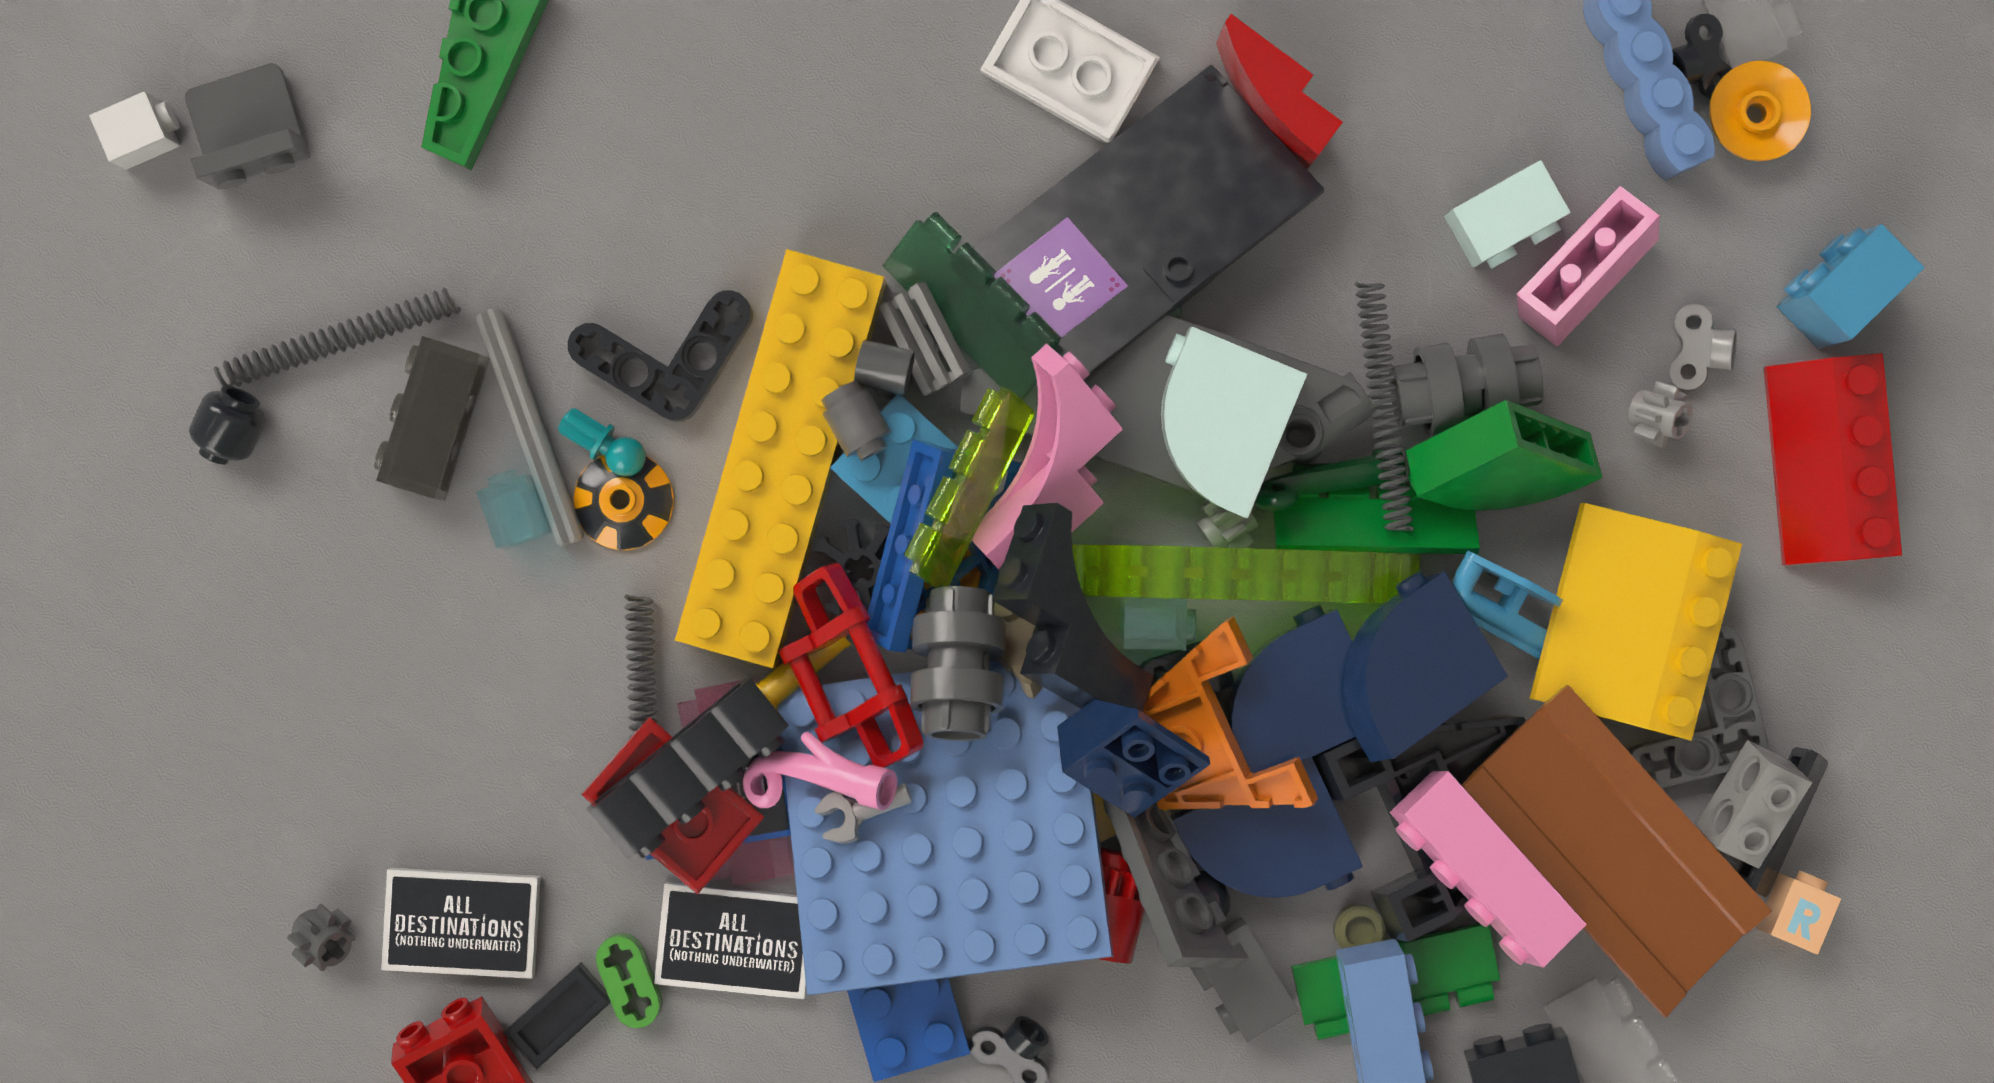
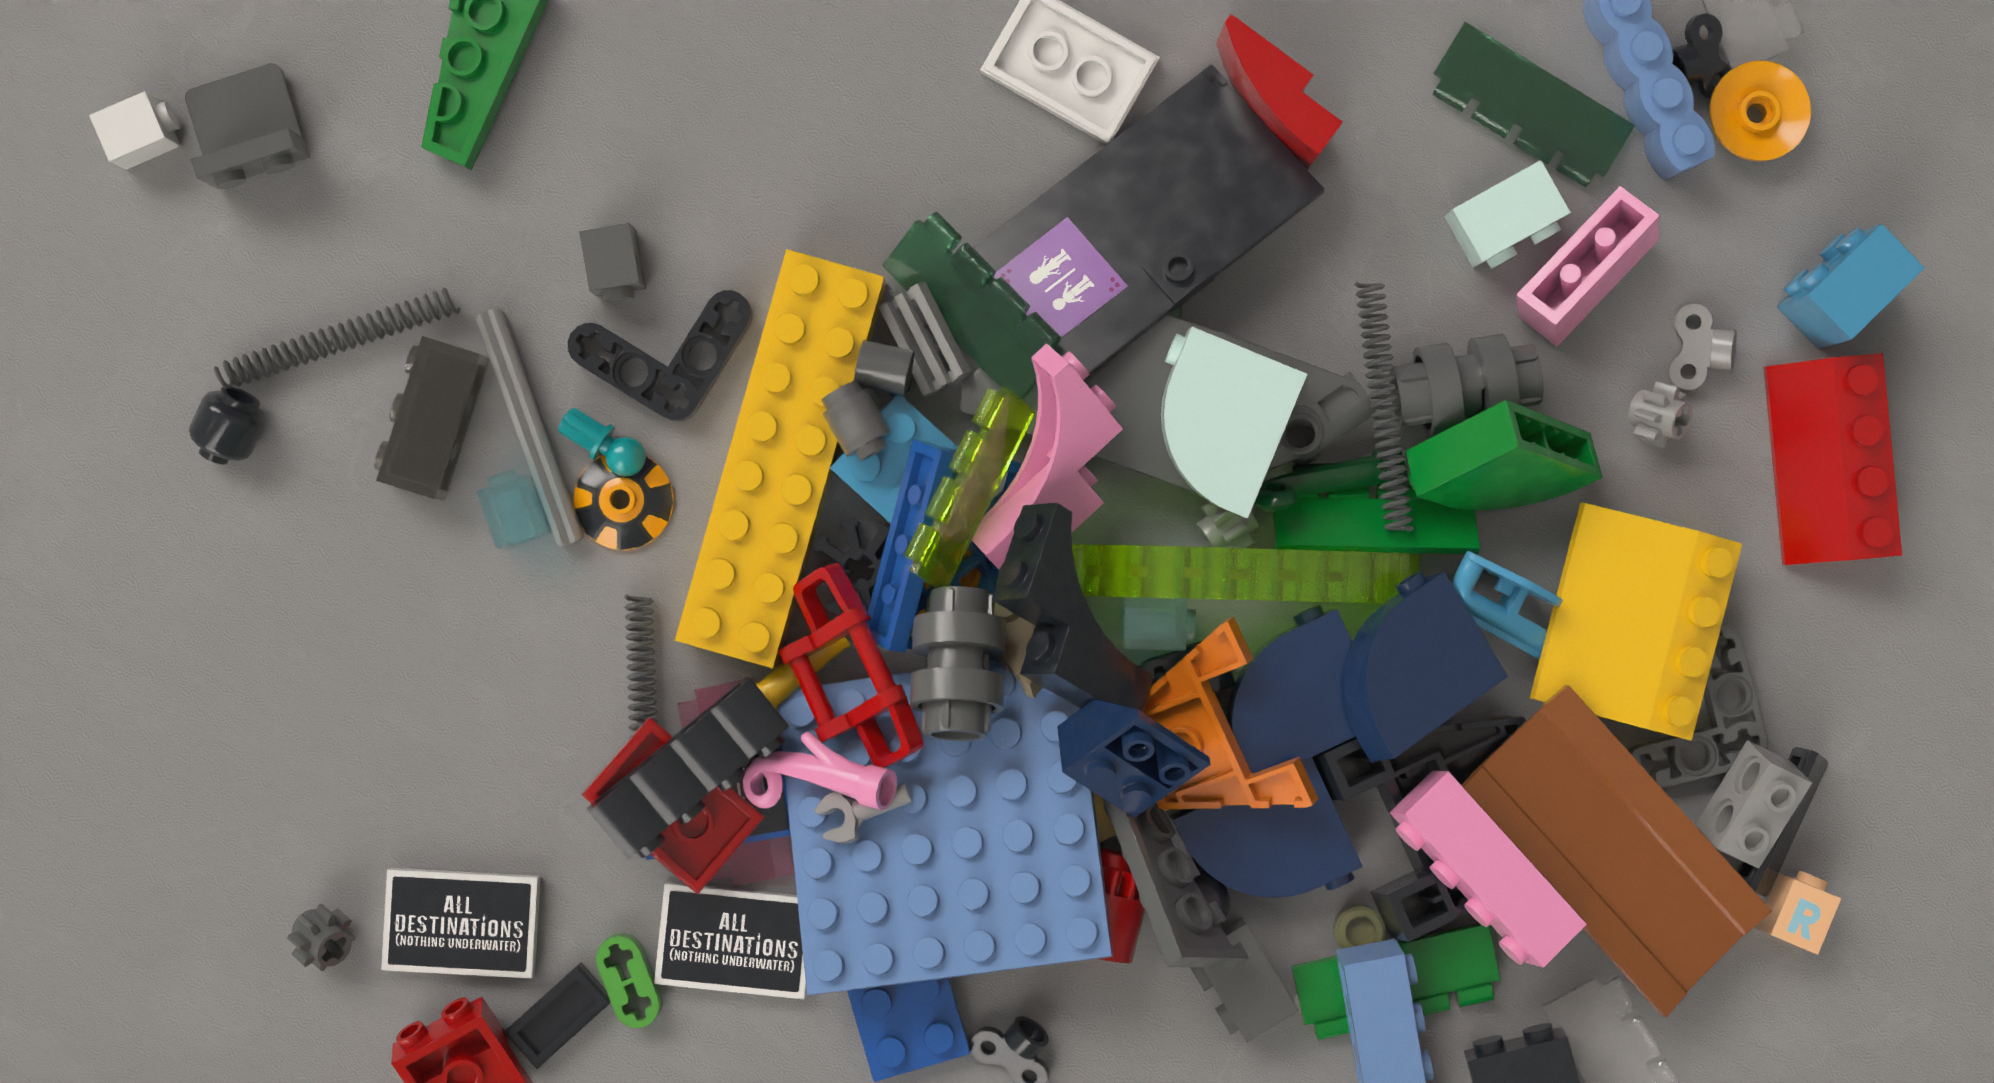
(613, 262): none -> dark grey brick
(1526, 95): none -> clear green windscreen

